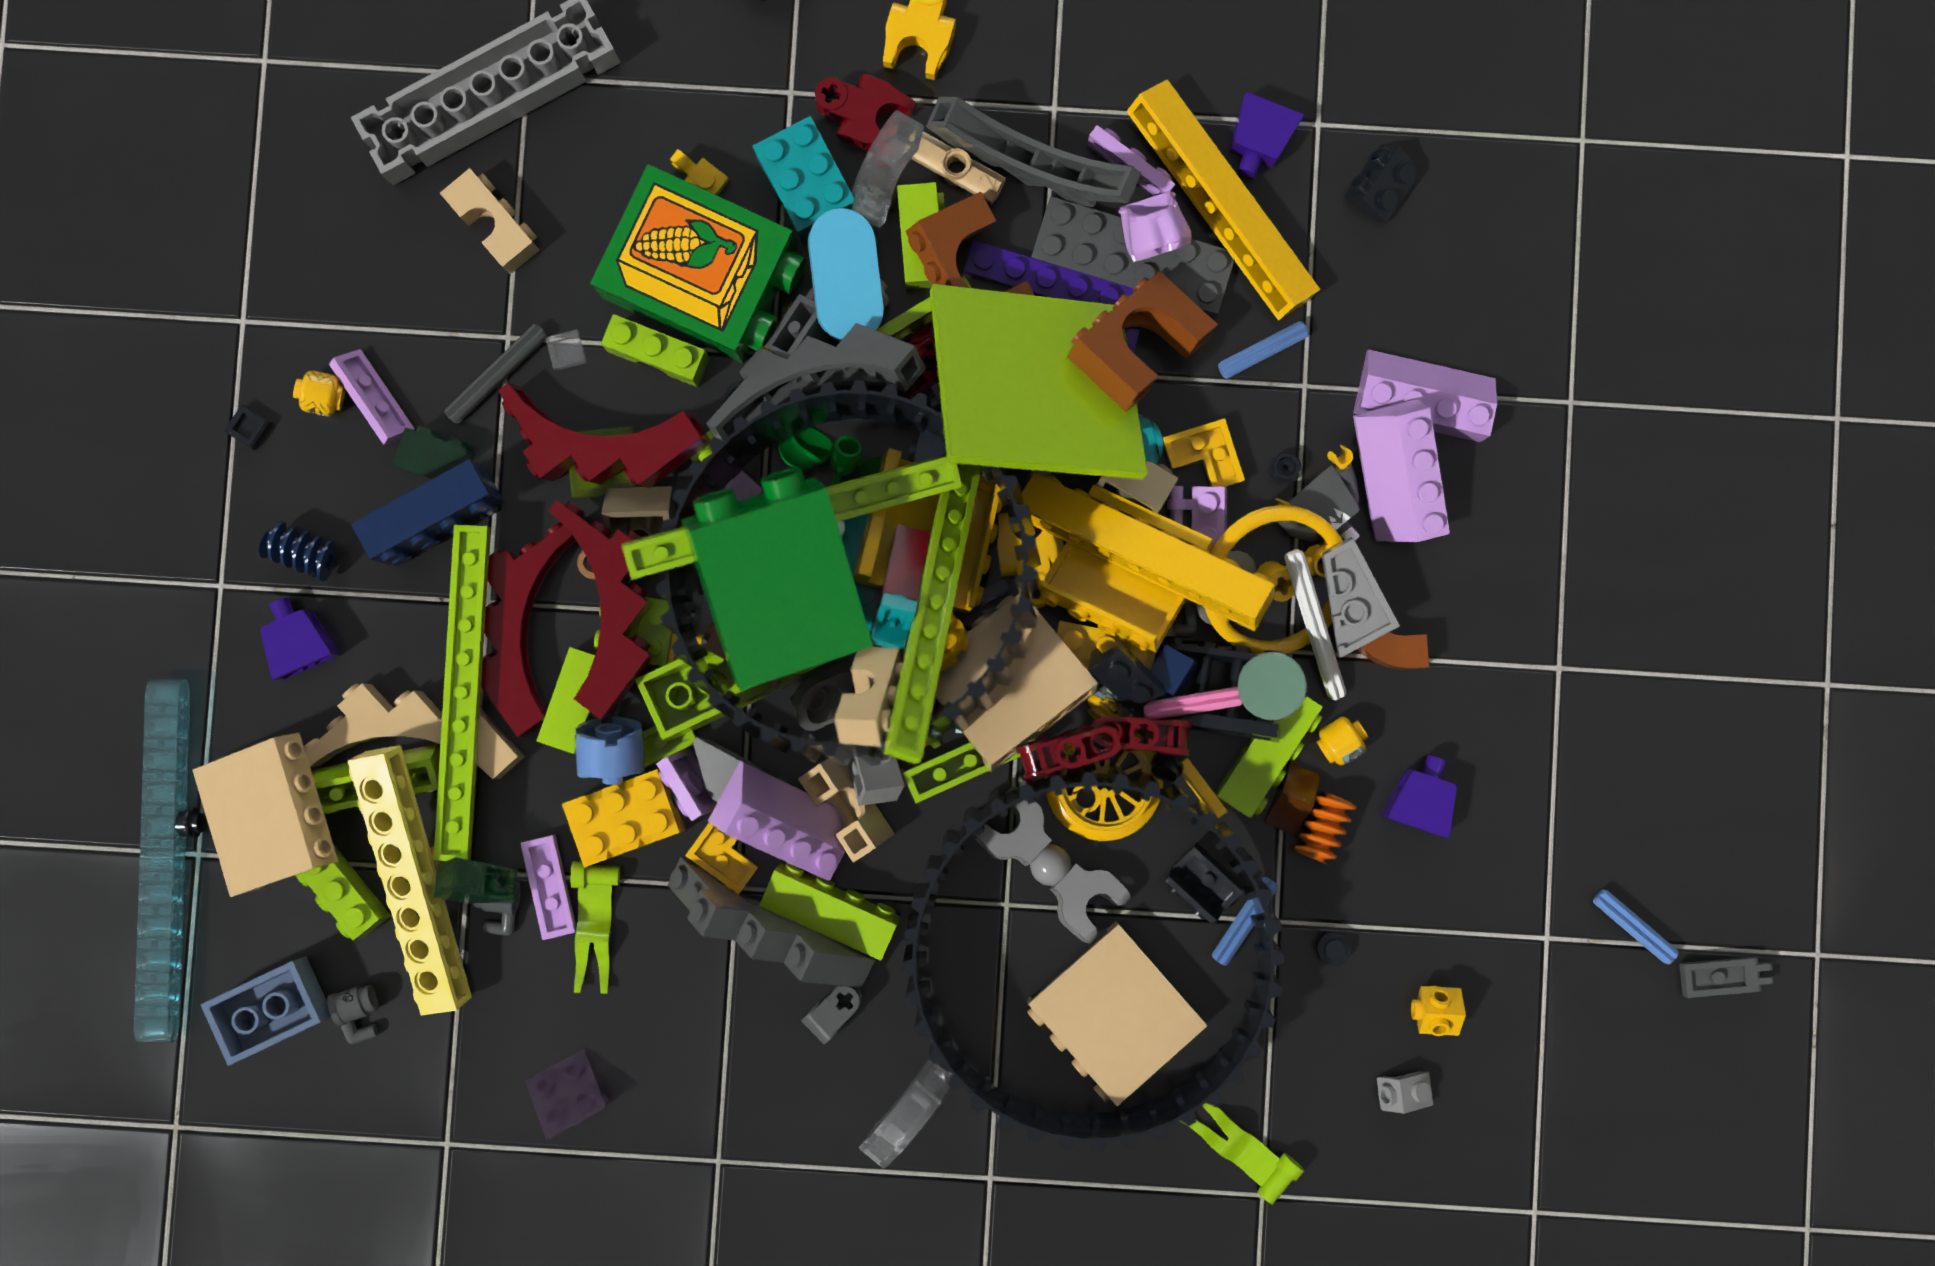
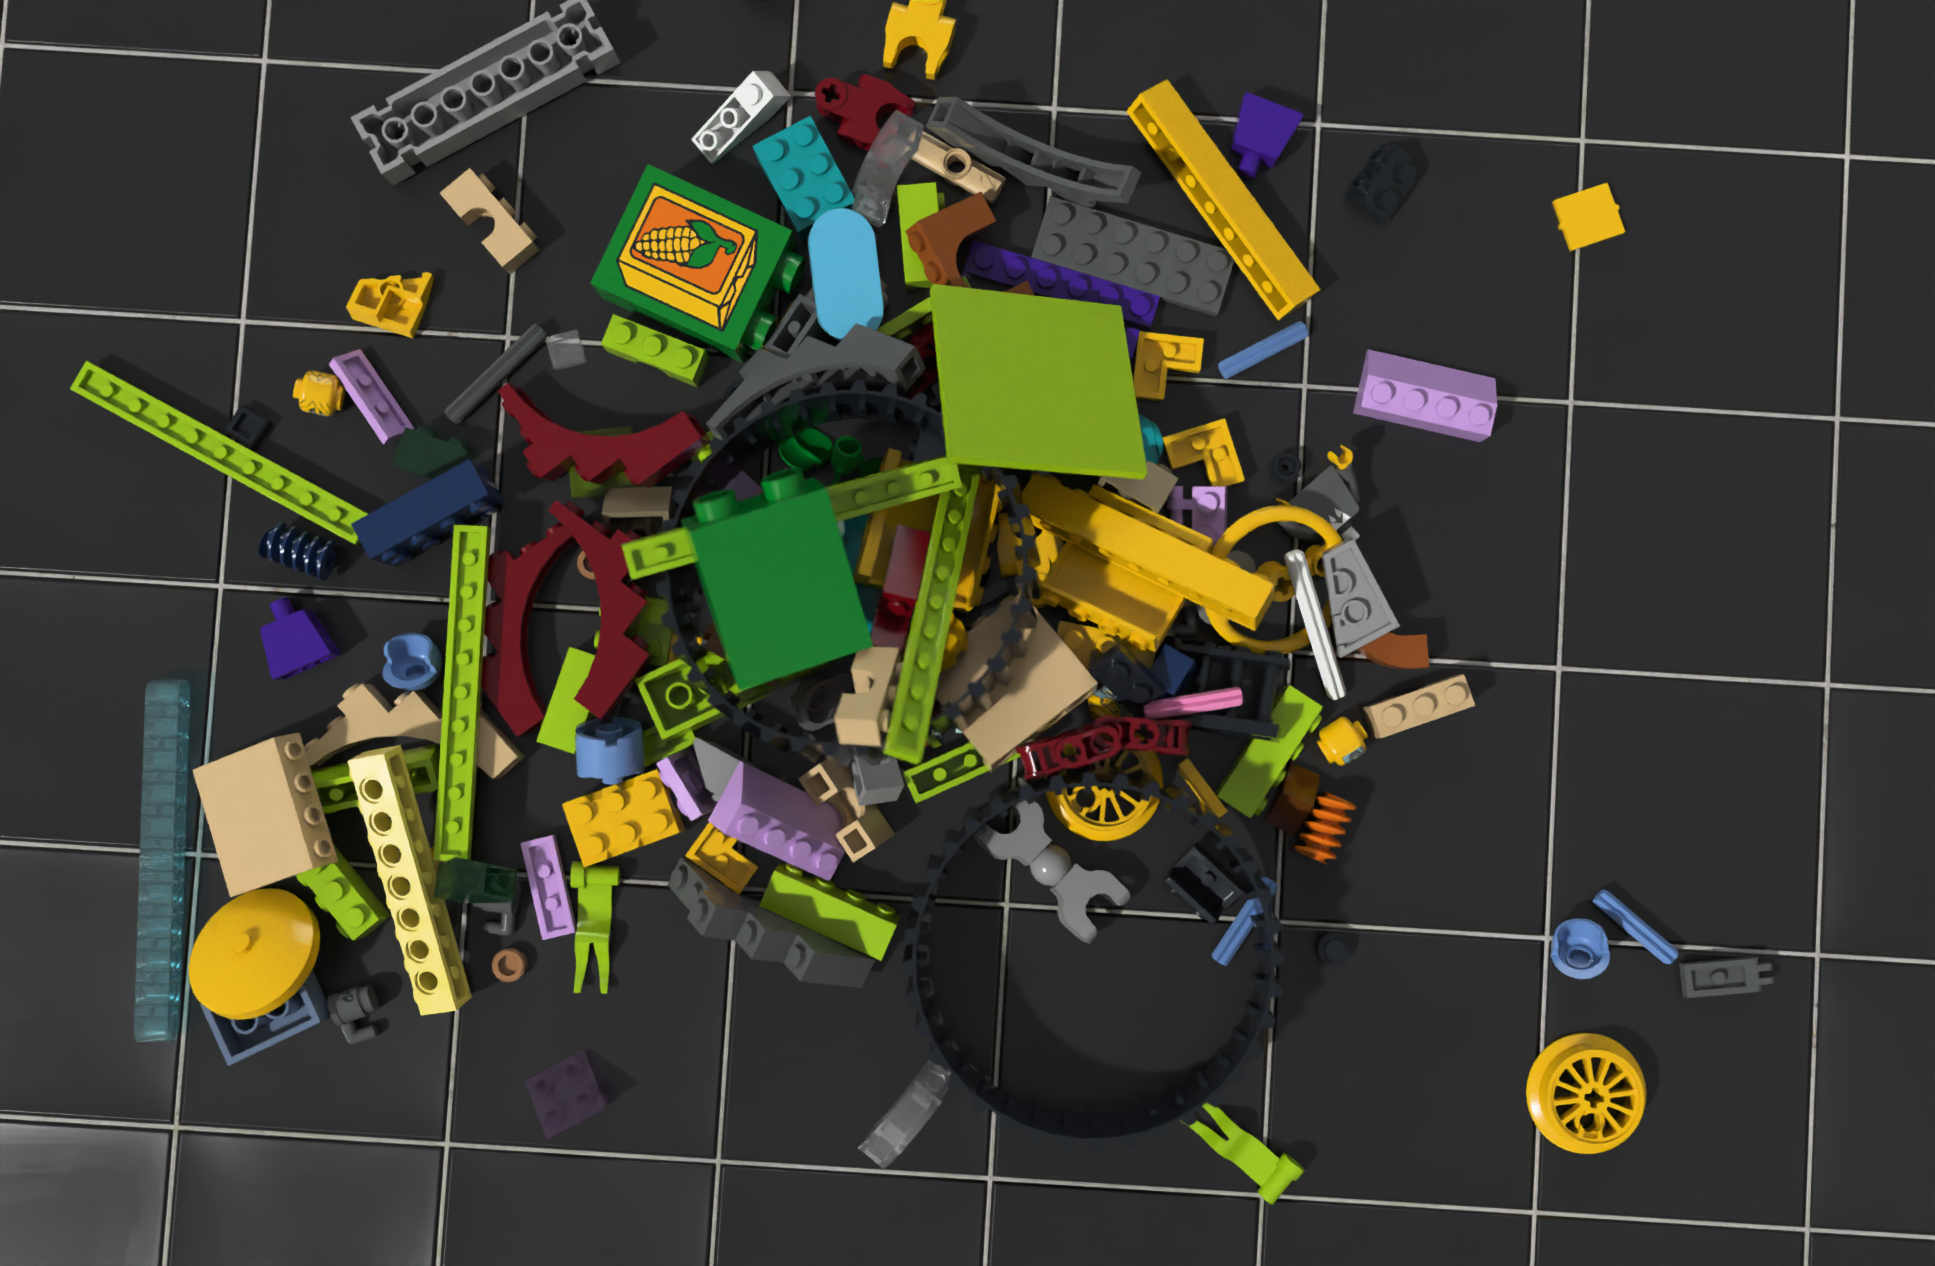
(190, 823): black plate -> none
(218, 451): none -> lime plate
(254, 954): none -> yellow dish
(391, 302): none -> yellow slope
(411, 661): none -> medium blue helmet
(509, 964): none -> medium nougat tile
(701, 175): yellow plate -> none
(741, 114): none -> white slope
(830, 1014): dark grey piece -> none
(893, 621): teal bracket -> none
(1108, 145): lavender plate -> none
(1115, 1015): tan panel -> none
(1154, 226): lavender piece -> none
(1154, 306): dark orange arch -> none
(1161, 353): none -> yellow plate
(1166, 767): black plate -> none
(1272, 686): sand green tile -> none
(1402, 473): lavender slope -> none
(1405, 1092): light grey bracket -> none
(1418, 706): none -> tan arch
(1424, 799): dark purple torso -> none
(1439, 1010): yellow brick -> none
(1545, 1077): none -> yellow piece
(1580, 948): none -> medium blue helmet
(1588, 217): none -> yellow piece

